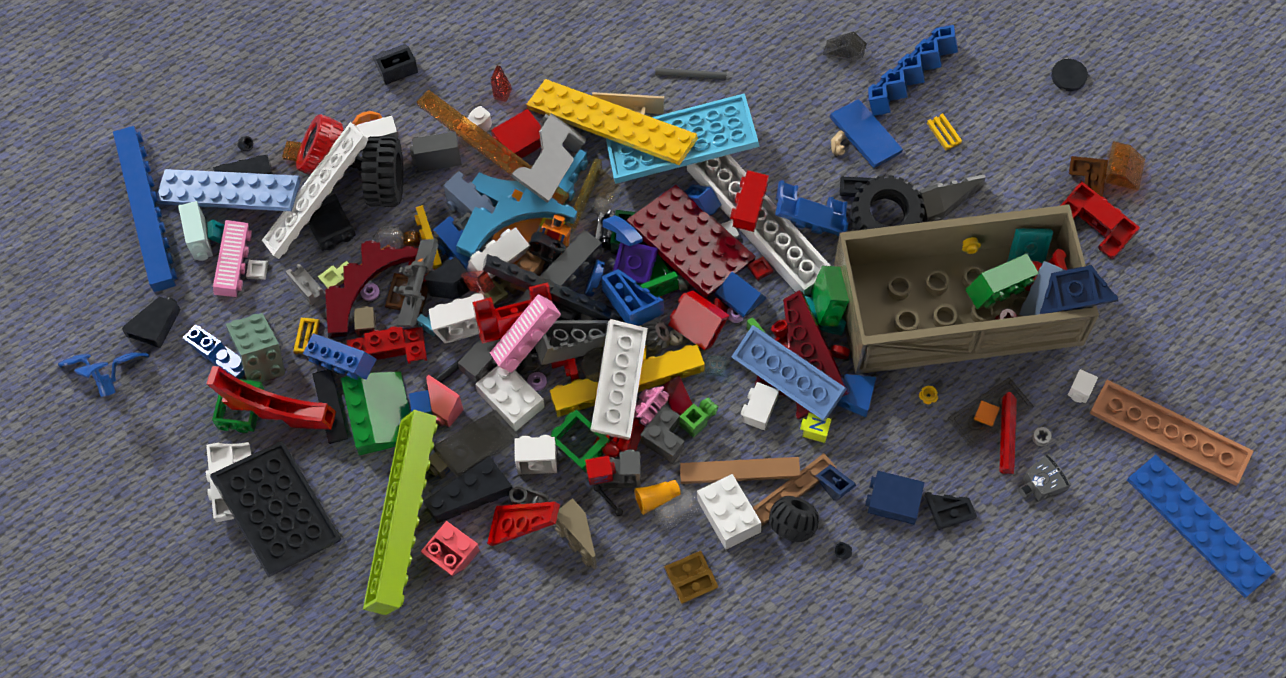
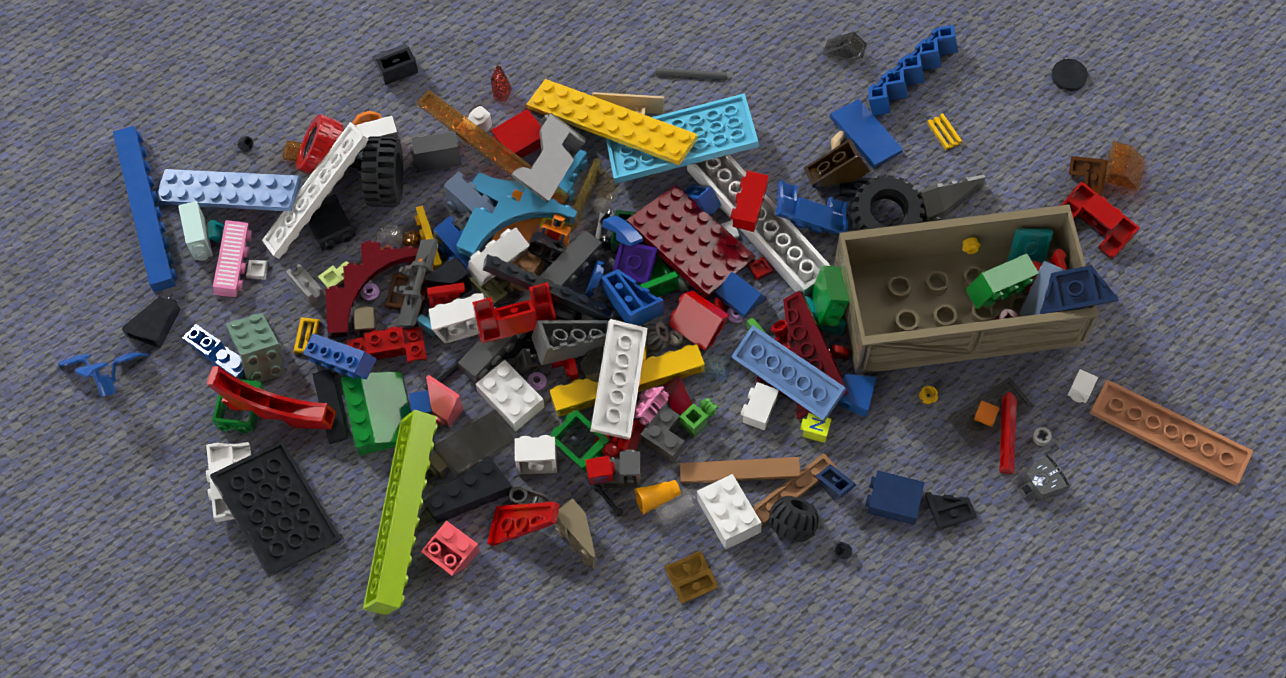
(257, 165): black slope -> none
(444, 294): none -> red wing
(478, 281): clear red slope -> none
(525, 333): bright pink brick -> none
(837, 166): none -> dark brown slope
(1200, 526): blue plate -> none

